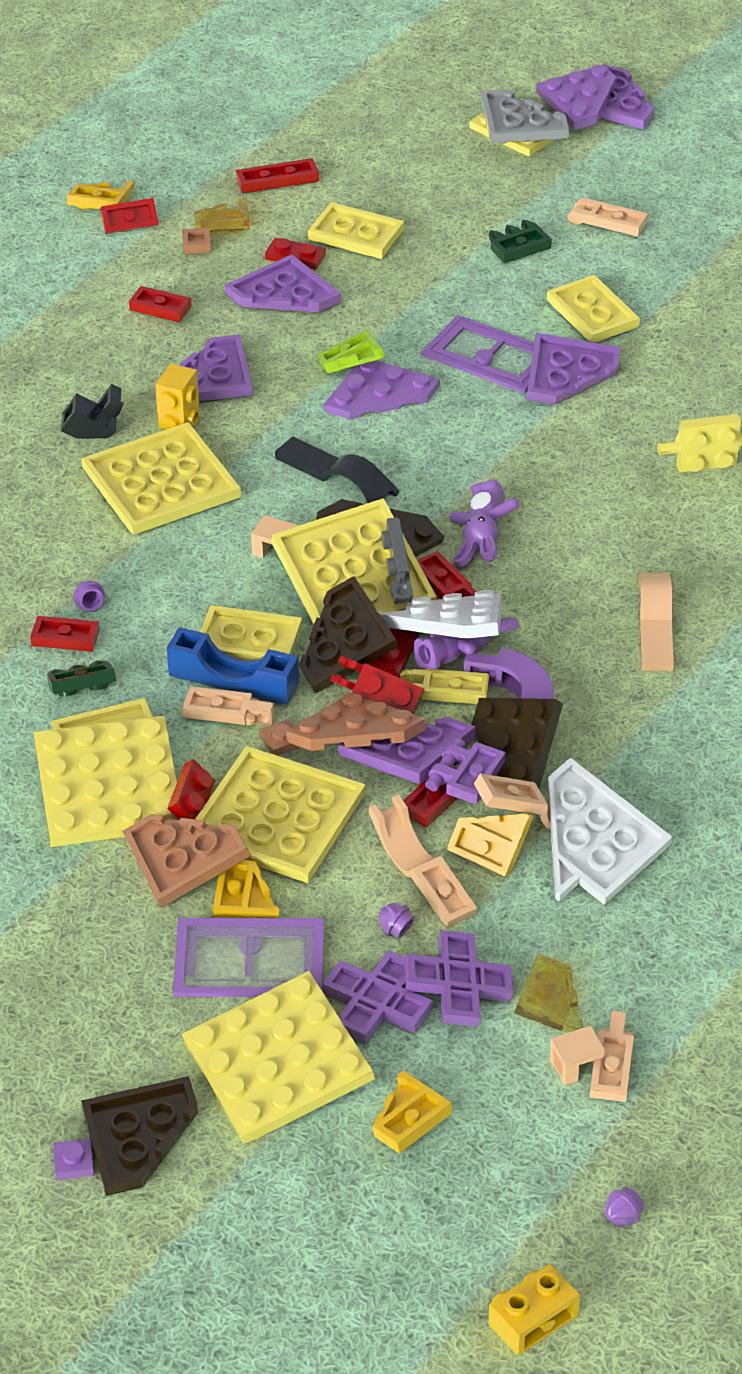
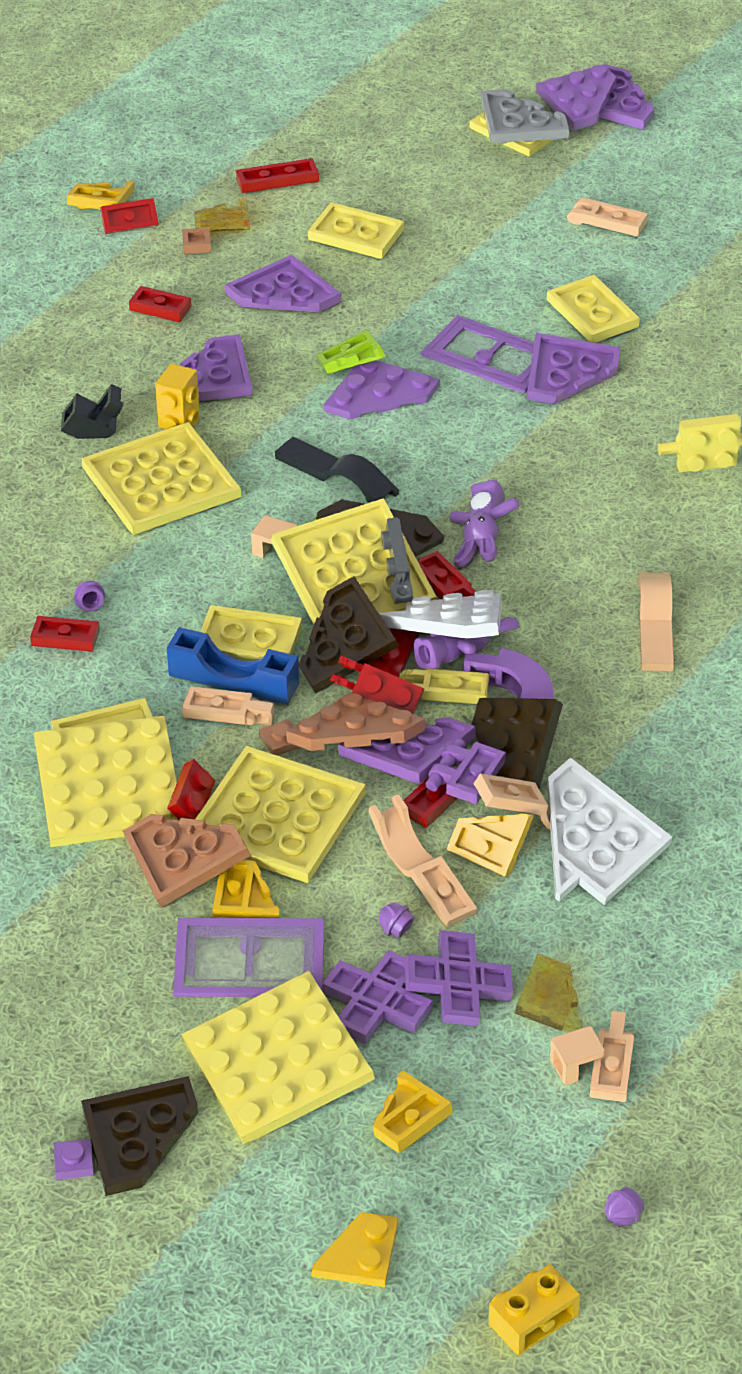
(81, 676): dark green plate -> none
(306, 253): red plate -> none
(360, 1252): none -> yellow wing
(519, 242): dark green plate -> none

